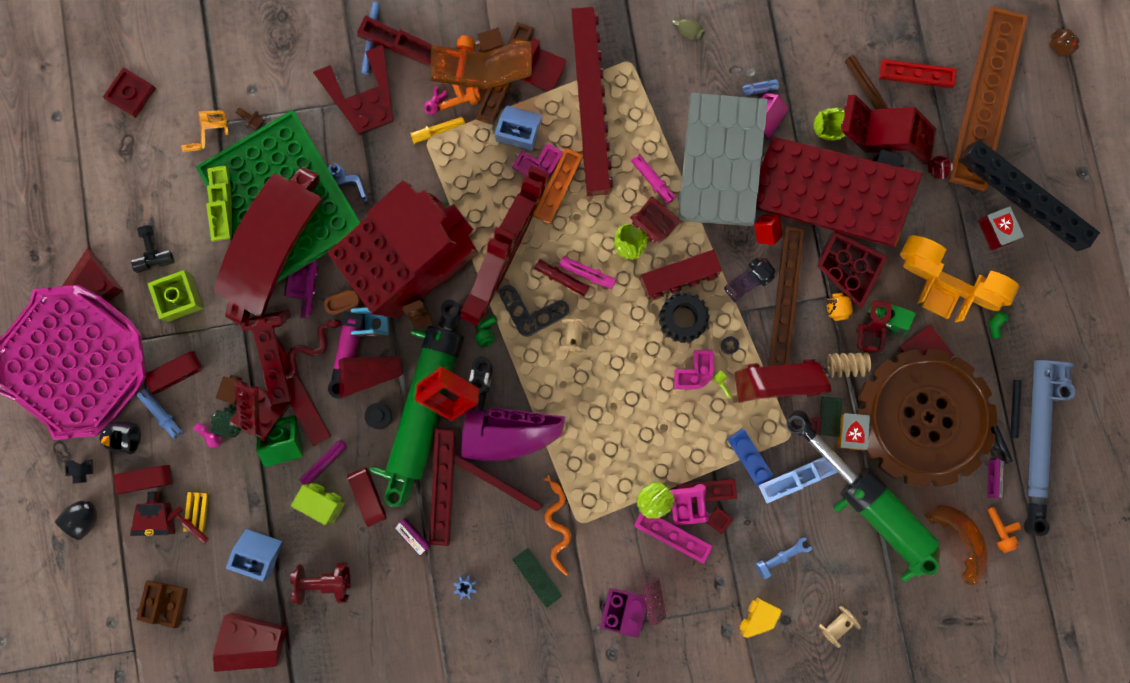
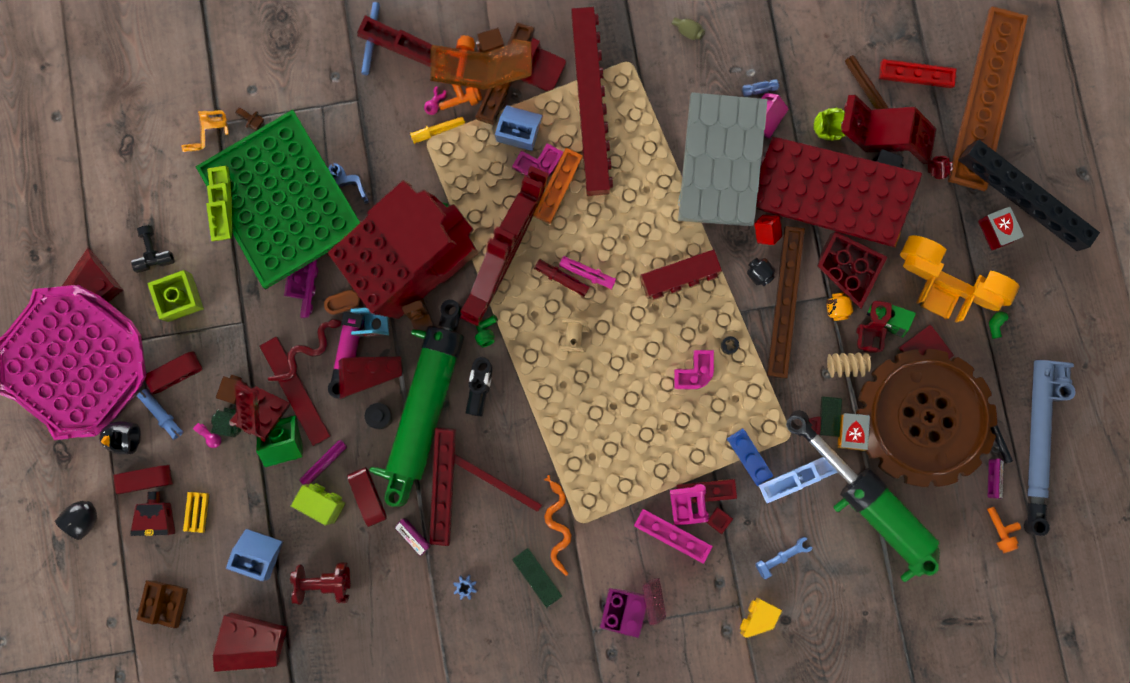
(79, 471): black piece -> none
(129, 92): dark red tile -> none
(188, 525): dark red piece -> none
(265, 243): dark red panel -> none
(270, 353): dark red bracket -> none
(369, 108): dark red wing -> none
(428, 394): red window -> none
(507, 433): magenta panel -> none
(526, 317): black beam -> none
(630, 241): lime hair -> none
(655, 220): dark red bracket -> none
(655, 500): lime hair -> none
(659, 186): dark pink pin -> none
(692, 303): black tyre -> none
(719, 378): lime hand -> none
(742, 284): clear purple bracket -> none
(781, 381): dark red windscreen -> none
(839, 626): tan hose -> none
(970, 536): clear orange windscreen -> none
(1015, 413): black piece -> none
(1064, 42): reddish brown head -> none

